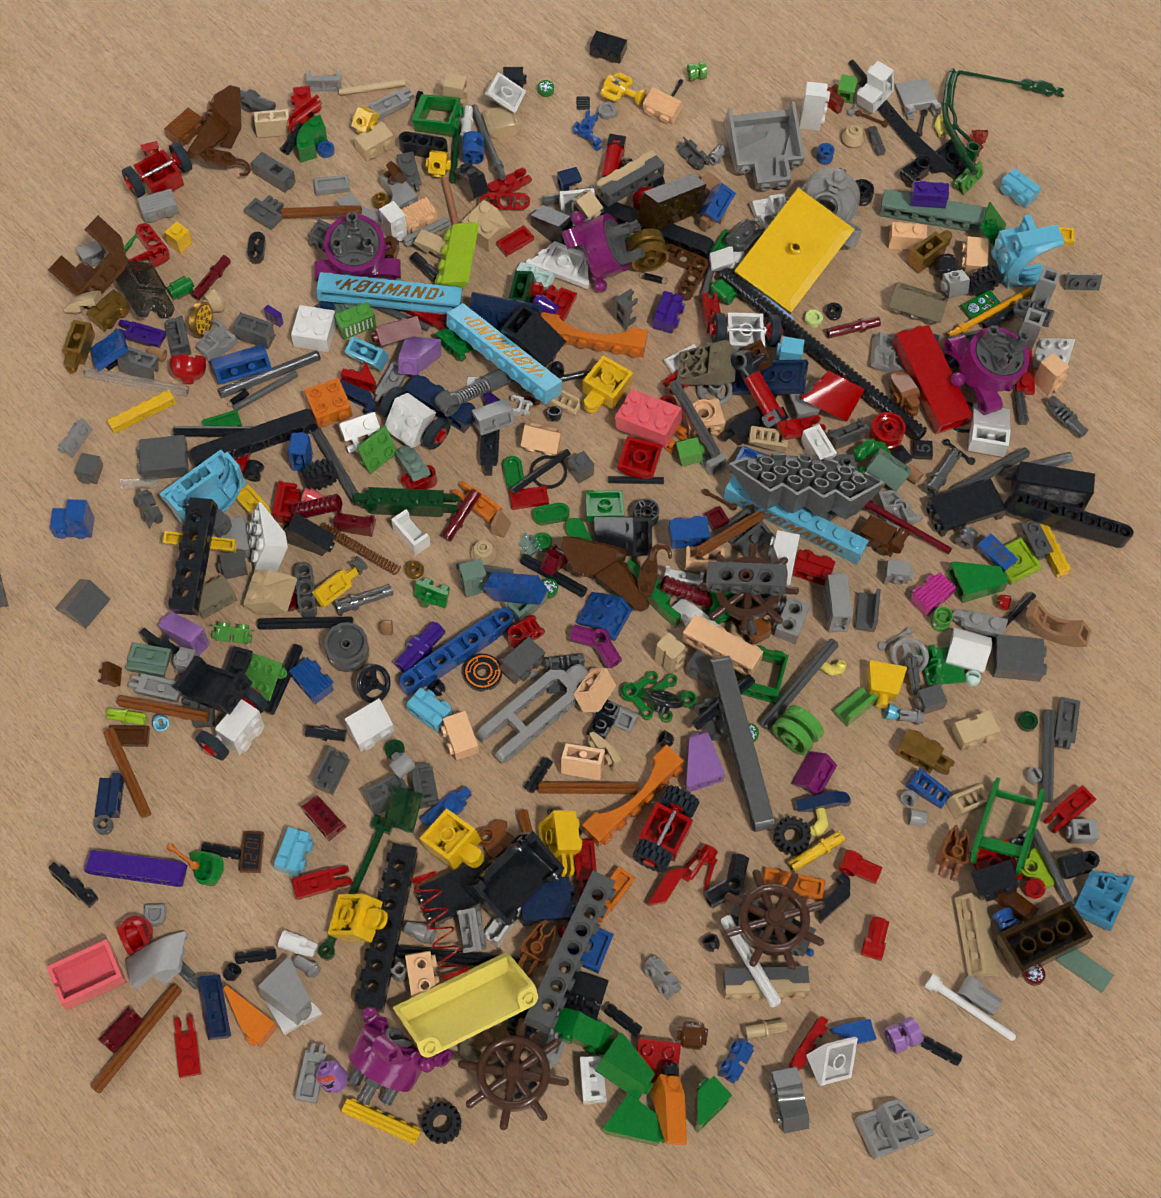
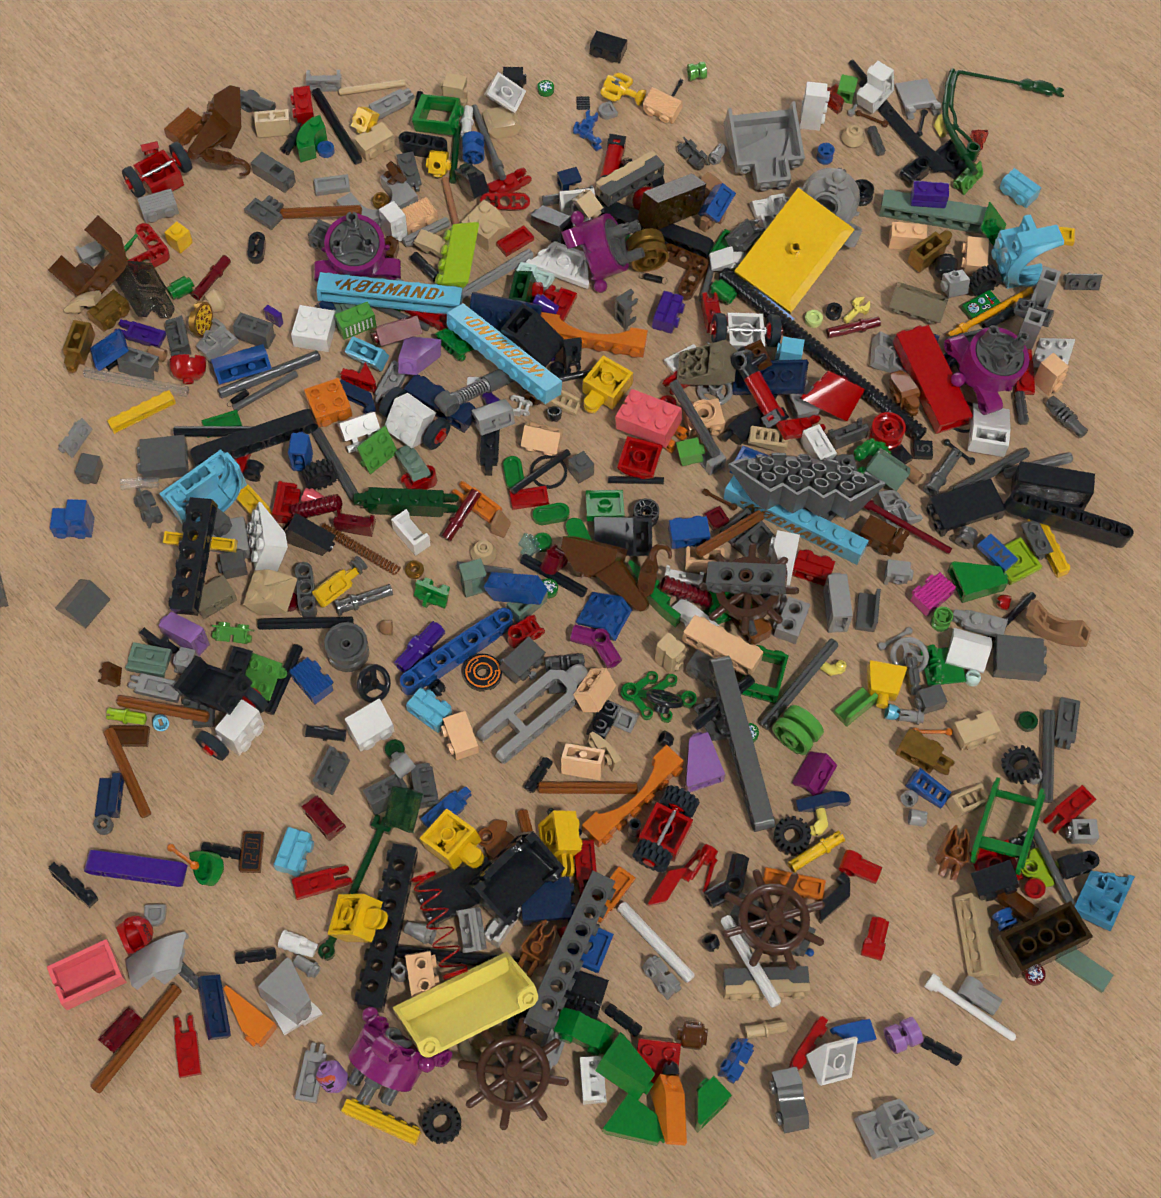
(231, 972): black hinge -> none
(301, 115): red piece -> none
(337, 126): none -> black axle
(496, 273): none -> light grey axle
(572, 353): none -> black hinge
(634, 830): none -> black piece
(656, 942): none -> white axle
(863, 309): none -> light yellow bar
(948, 731): none -> orange hinge
(1022, 774): none -> black tyre

